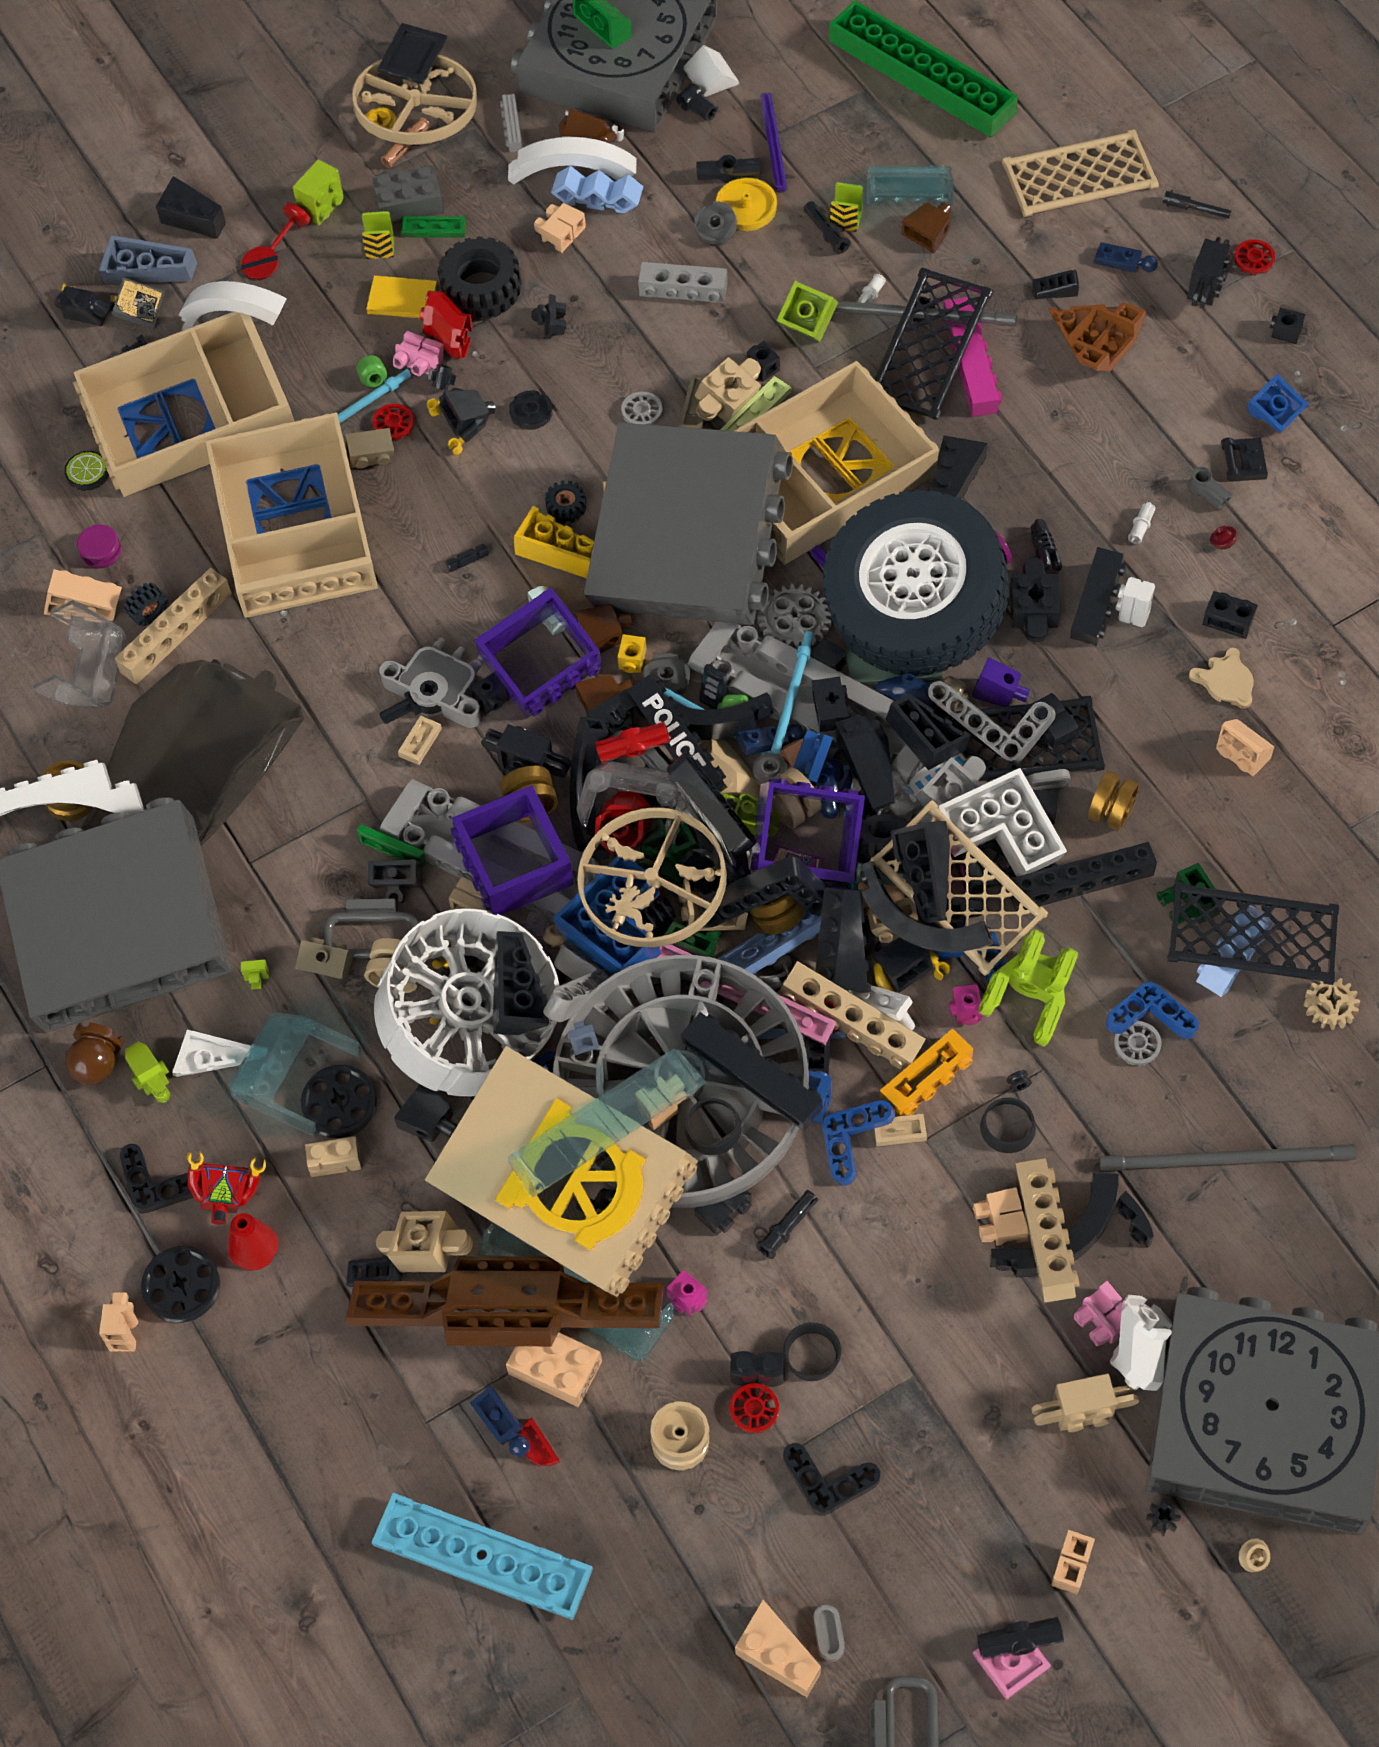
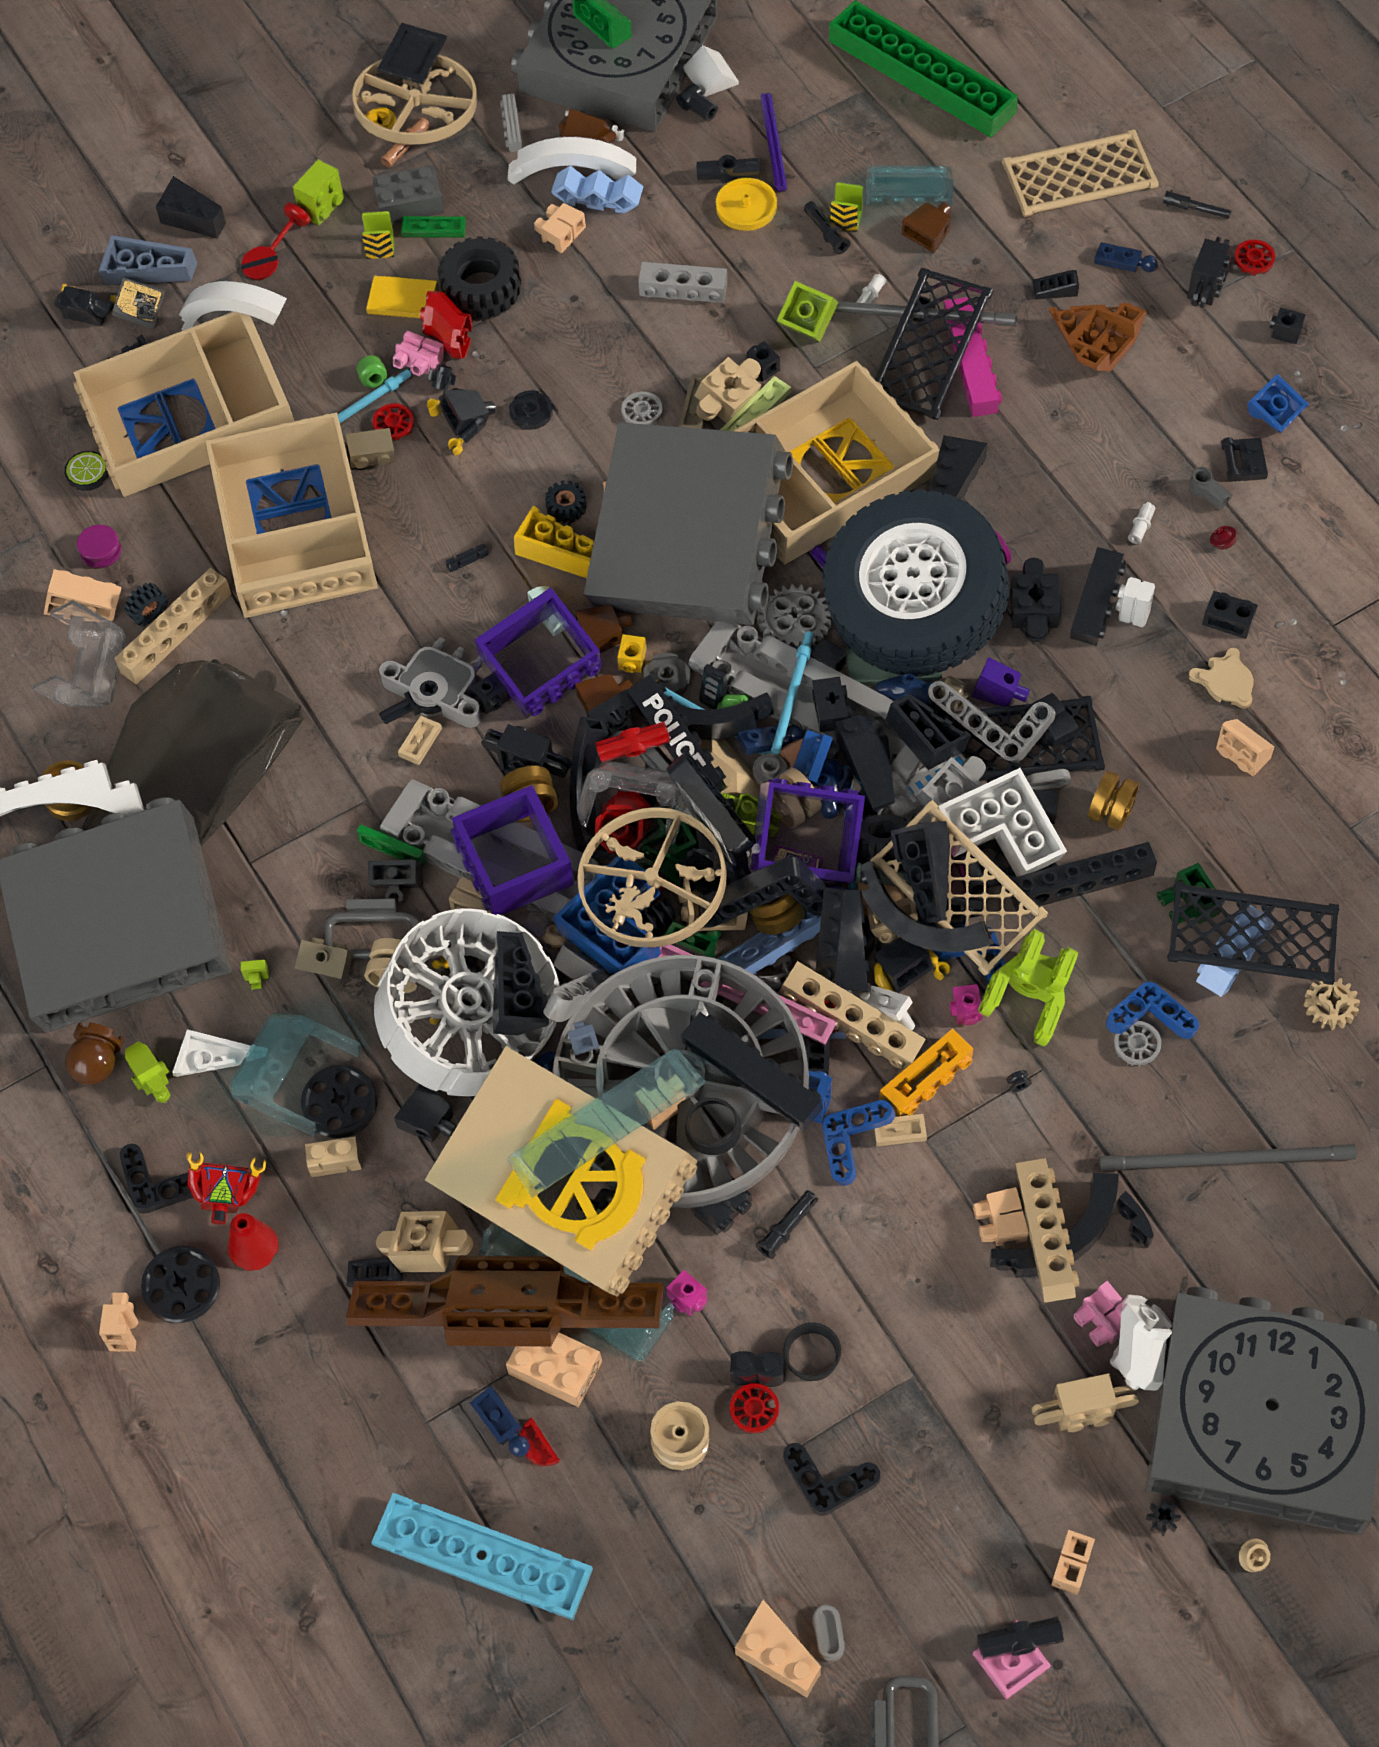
(547, 316): black hips -> none
(712, 212): dark grey plate -> none
(1003, 1146): black tyre -> none
(1045, 545): black hinge -> none

